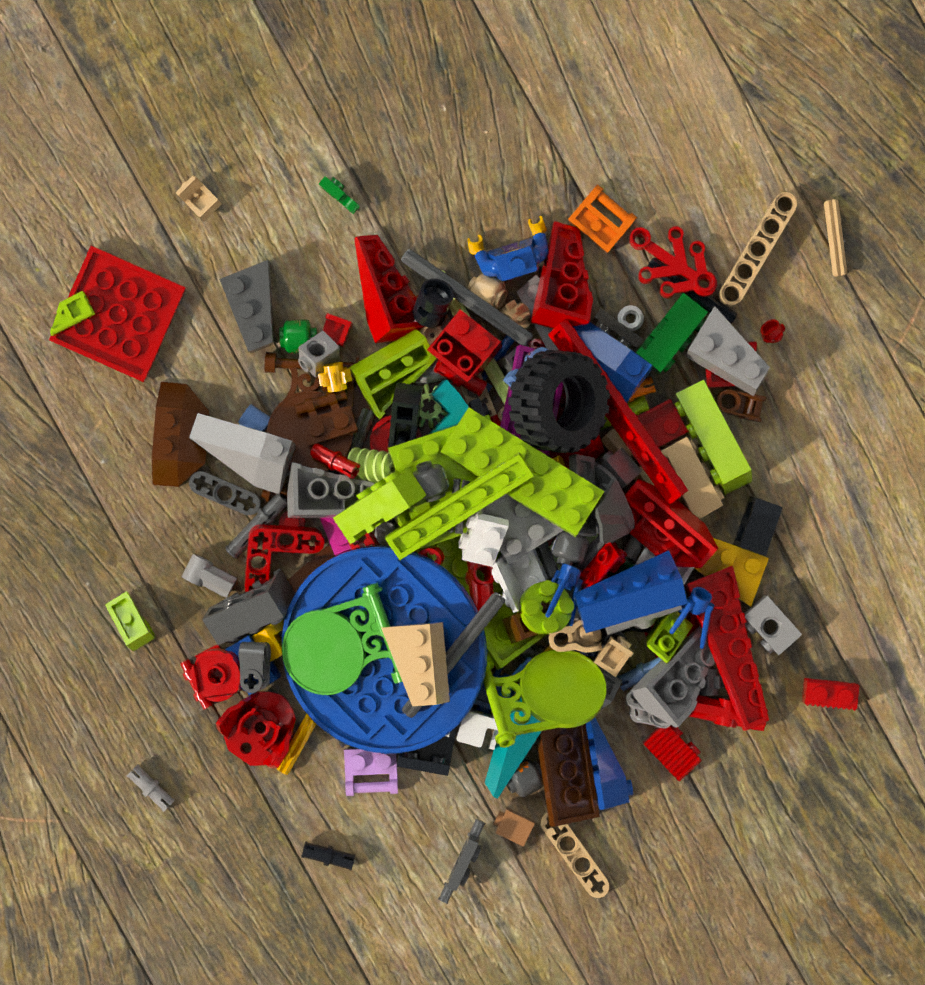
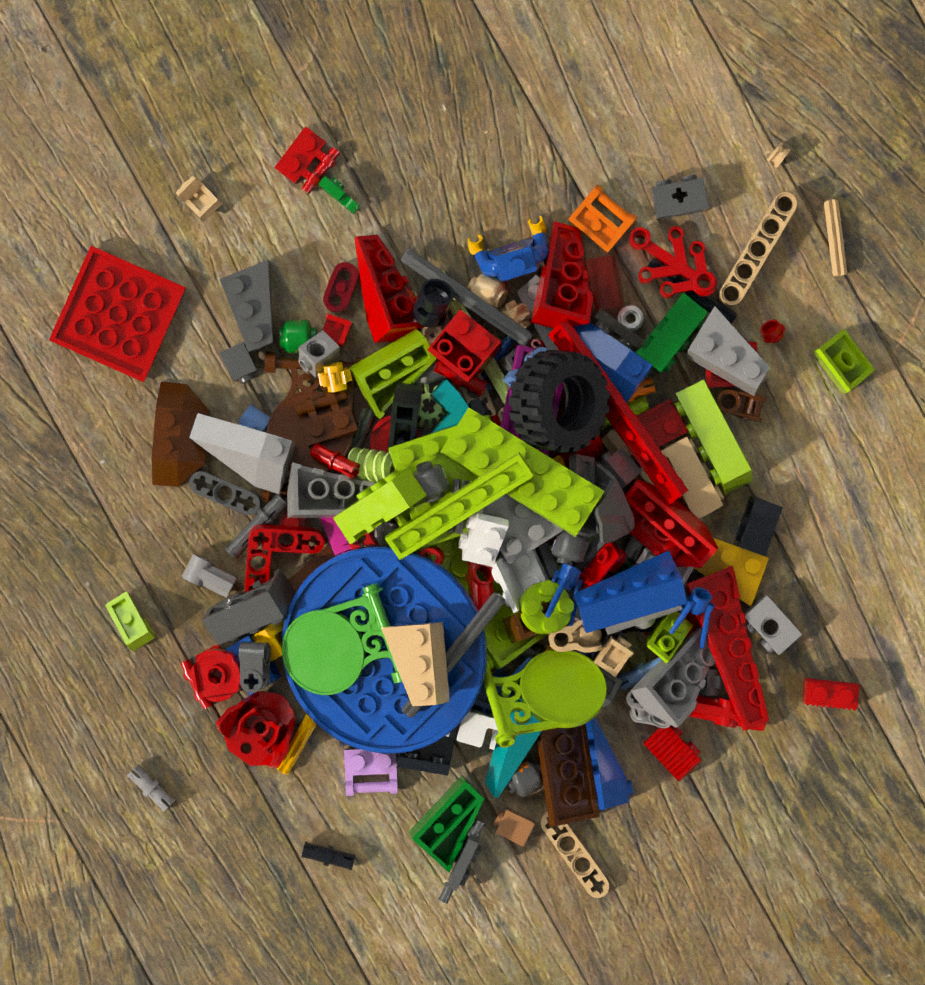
(71, 312): lime tile -> none
(239, 363): none -> dark grey brick
(301, 155): none -> red plate
(340, 287): none -> dark red plate
(447, 822): none -> green wedge
(605, 282): none -> clear red hinge
(668, 207): none -> dark grey brick
(778, 155): none -> tan bush
(843, 361): none -> lime slope

